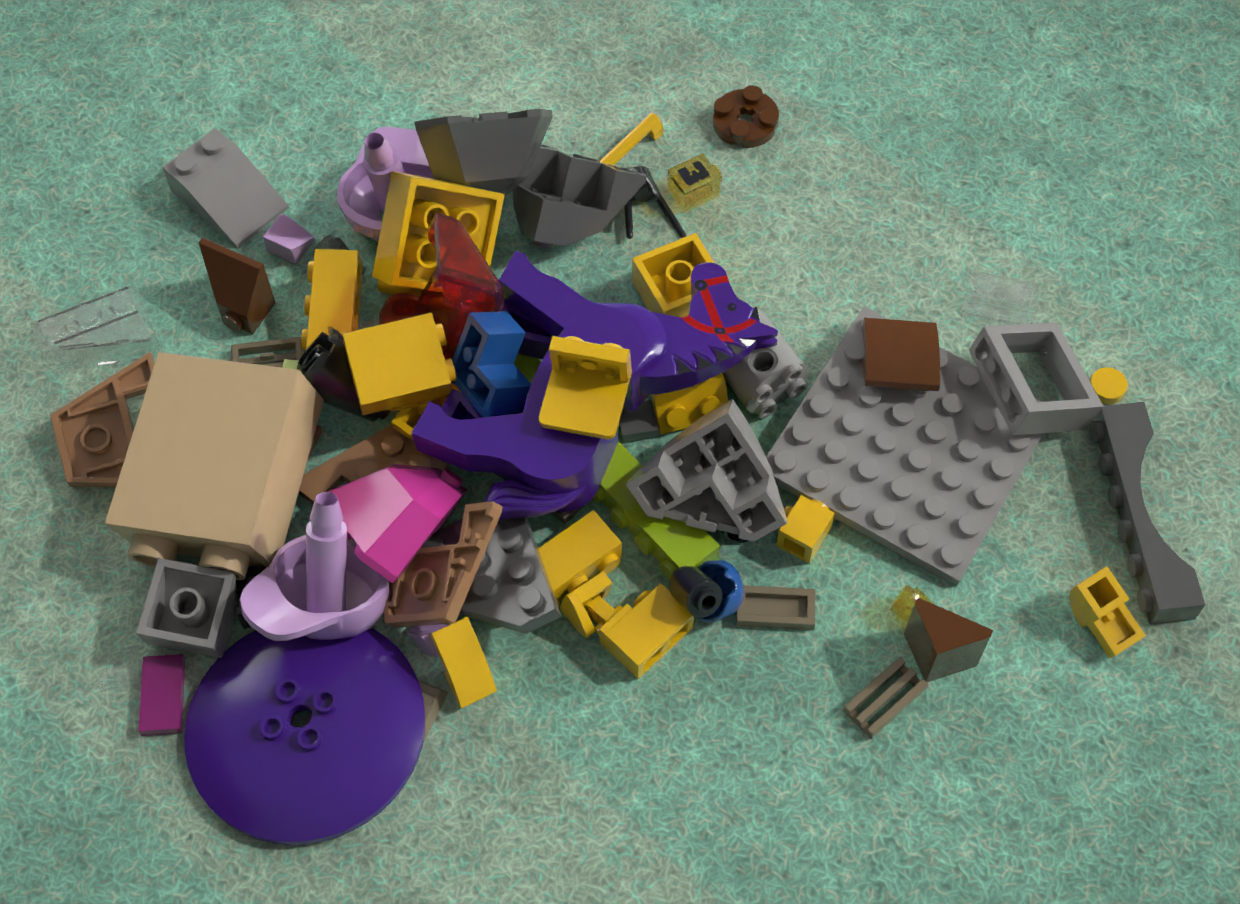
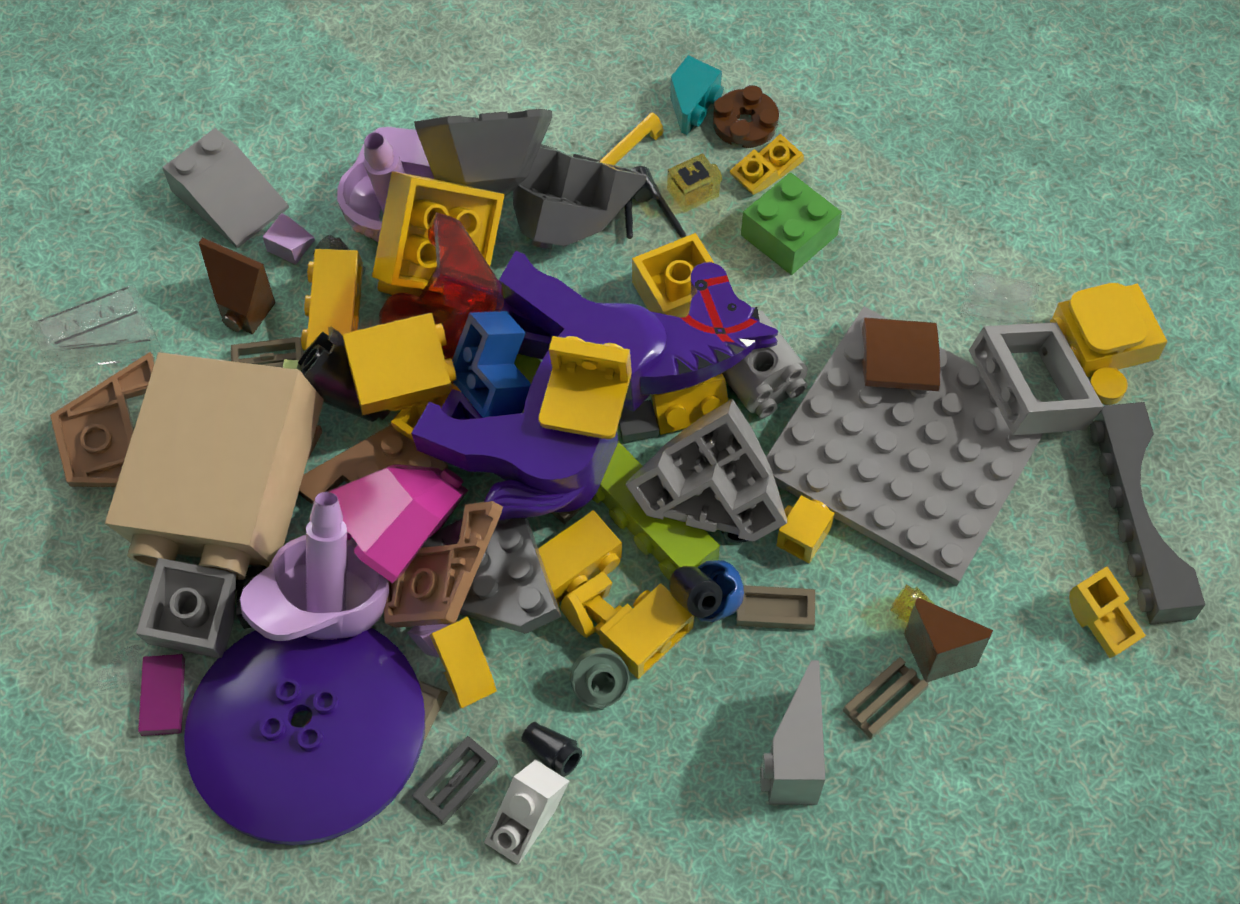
(466, 791): none -> dark grey tile
(525, 810): none -> white slope
(552, 748): none -> black cone
(599, 677): none -> sand green plate
(693, 91): none -> teal slope
(764, 168): none -> yellow slope
(790, 223): none -> bright green brick
(796, 764): none -> light grey slope
(1110, 327): none -> yellow brick

